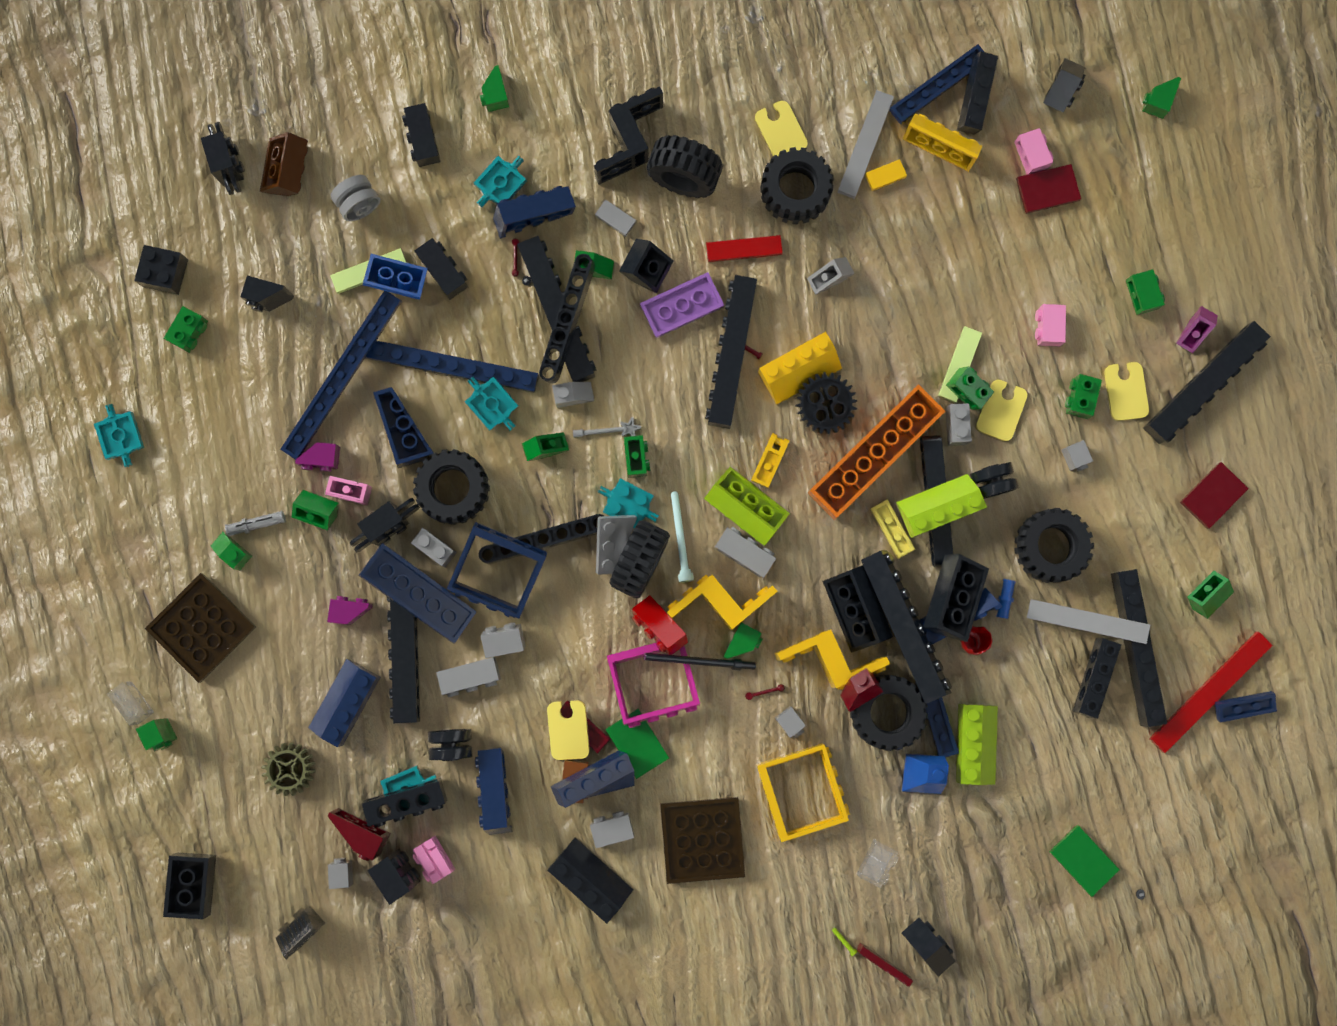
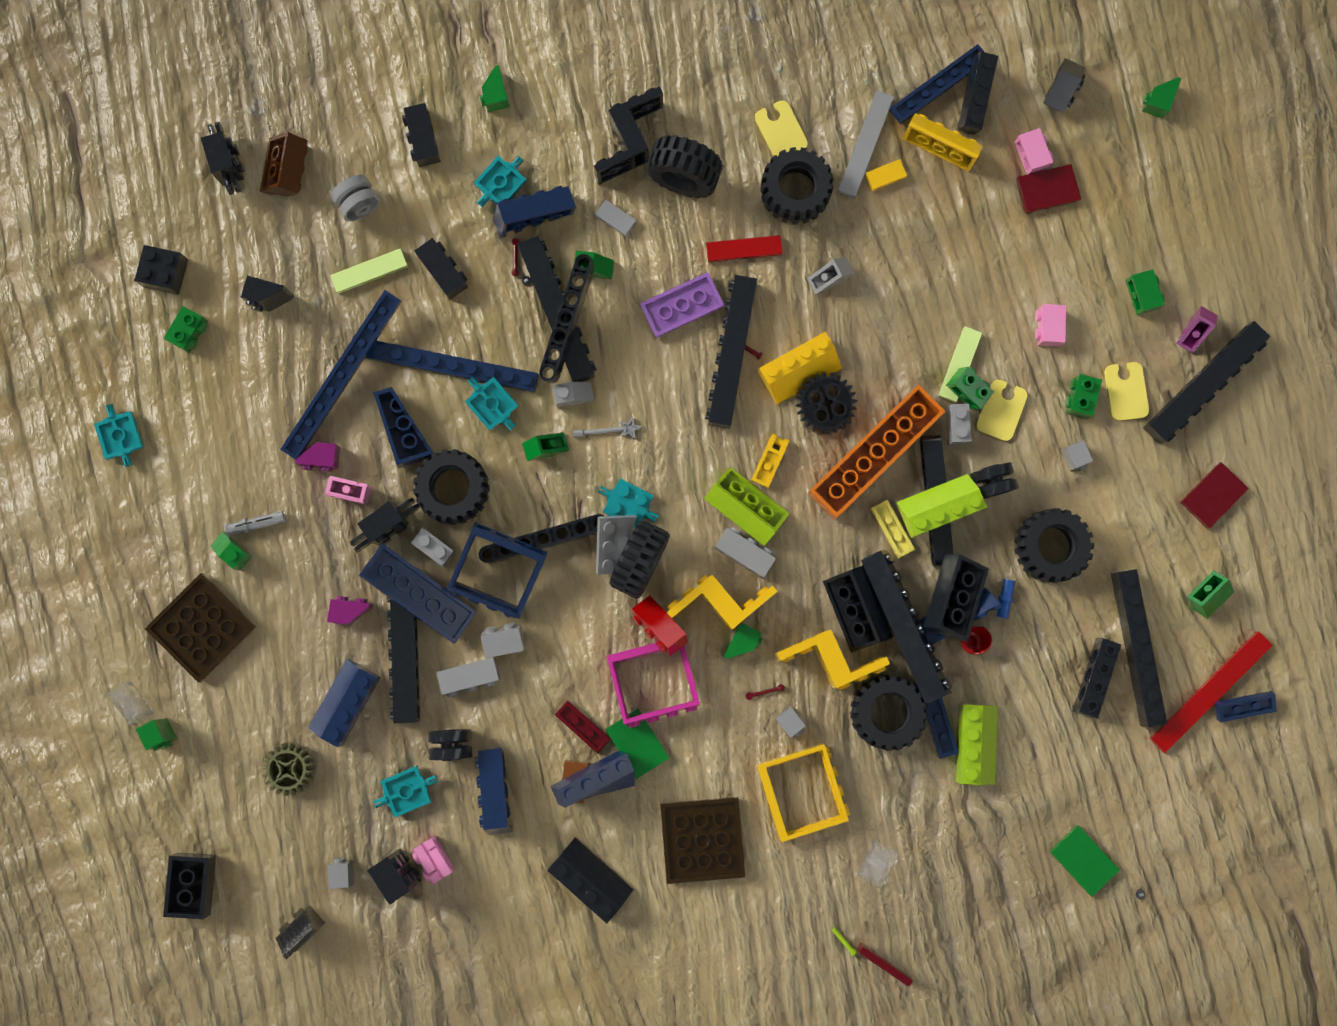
(315, 510): green brick -> none
(362, 838): dark red slope -> none
(376, 817): black brick -> none
(395, 276): blue slope -> none
(568, 735): light yellow piece -> none
(611, 829): light grey brick -> none
(635, 456): green brick -> none
(646, 265): black slope -> none
(685, 573): light aqua piece -> none
(734, 664): black bar -> none
(860, 689): dark red slope -> none
(925, 774): blue slope -> none
(931, 948): black brick -> none
(1088, 621): light grey tile -> none

